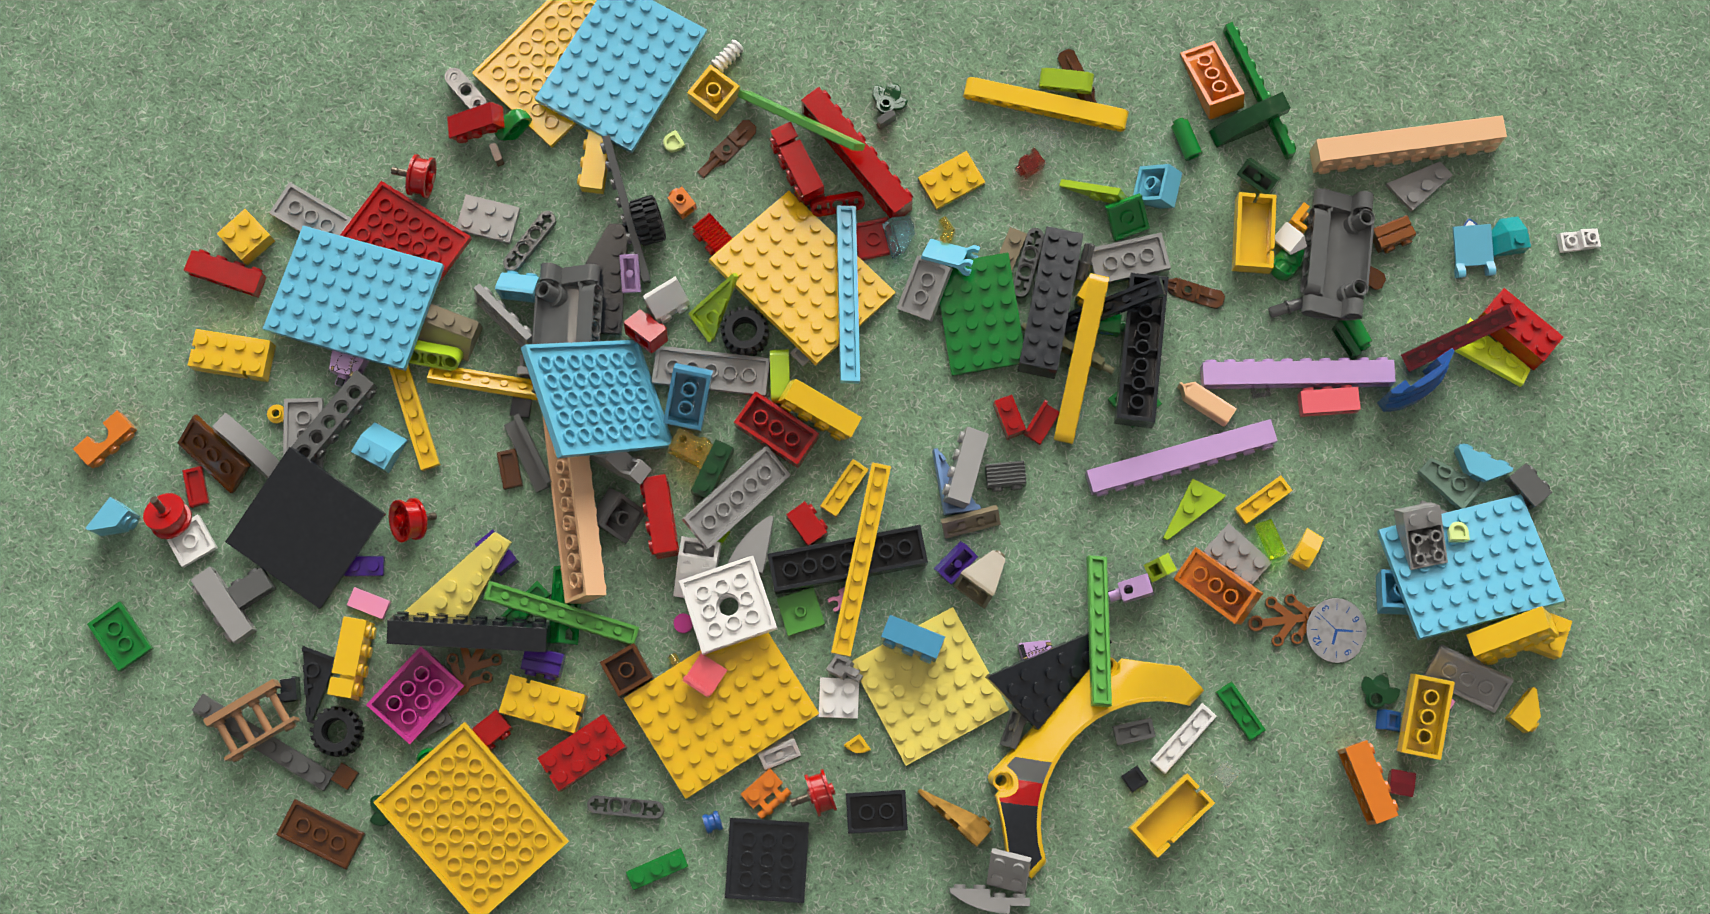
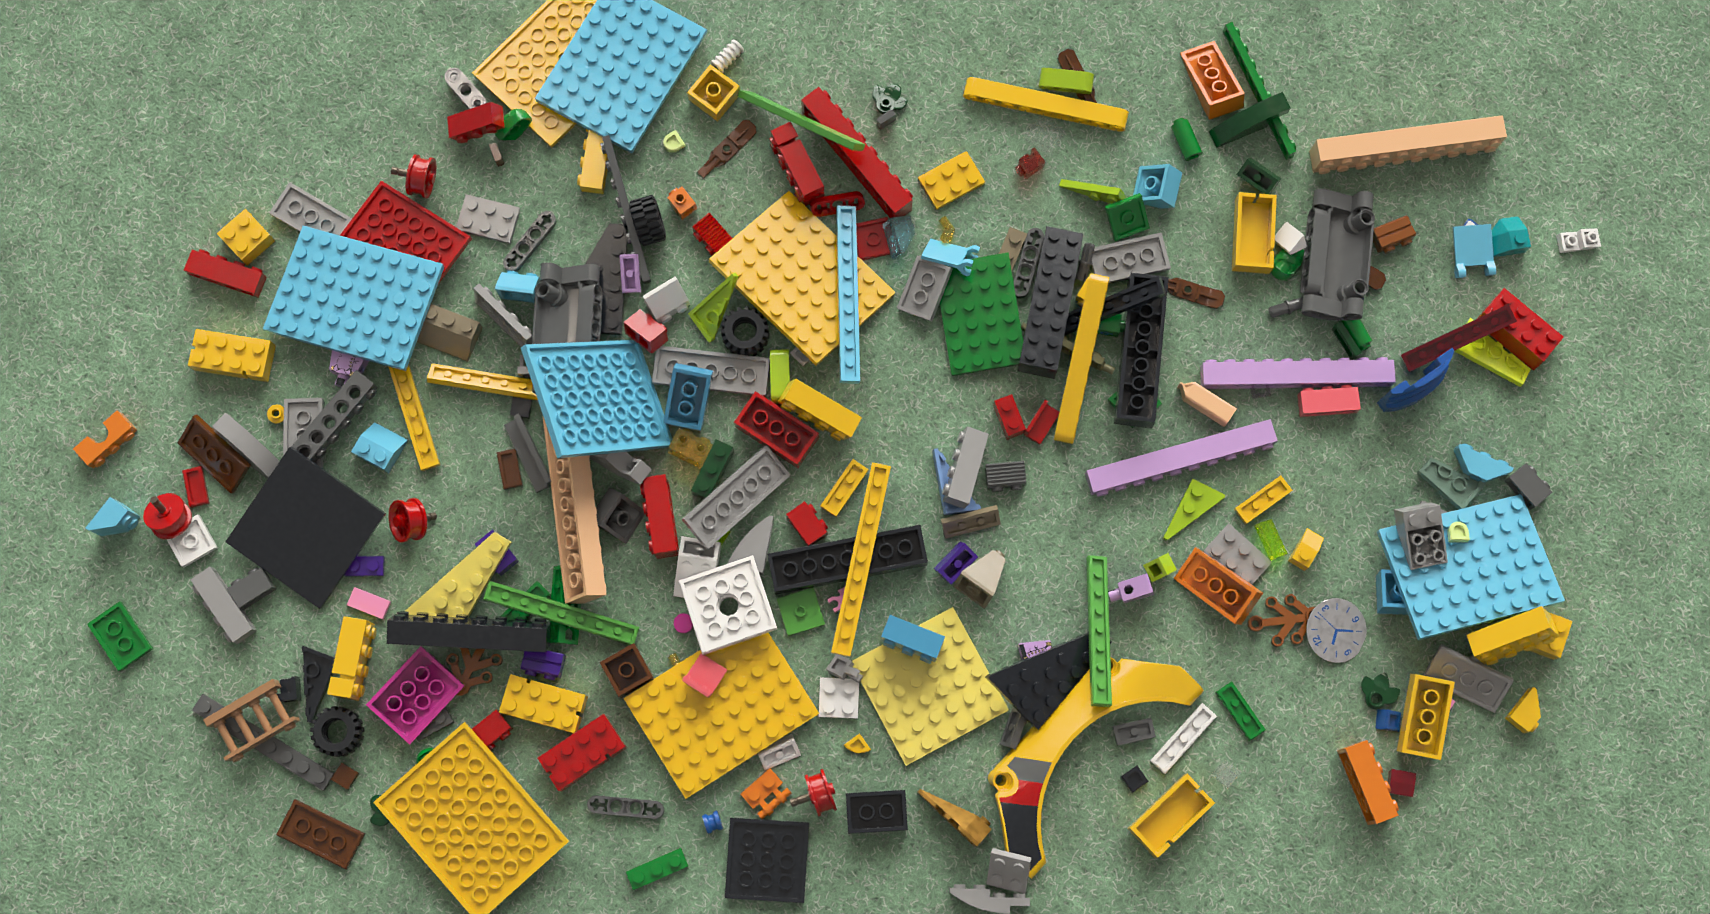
(442, 352): lime beam -> none
(1299, 217): light orange bracket -> none
(1419, 185): light grey wing -> none

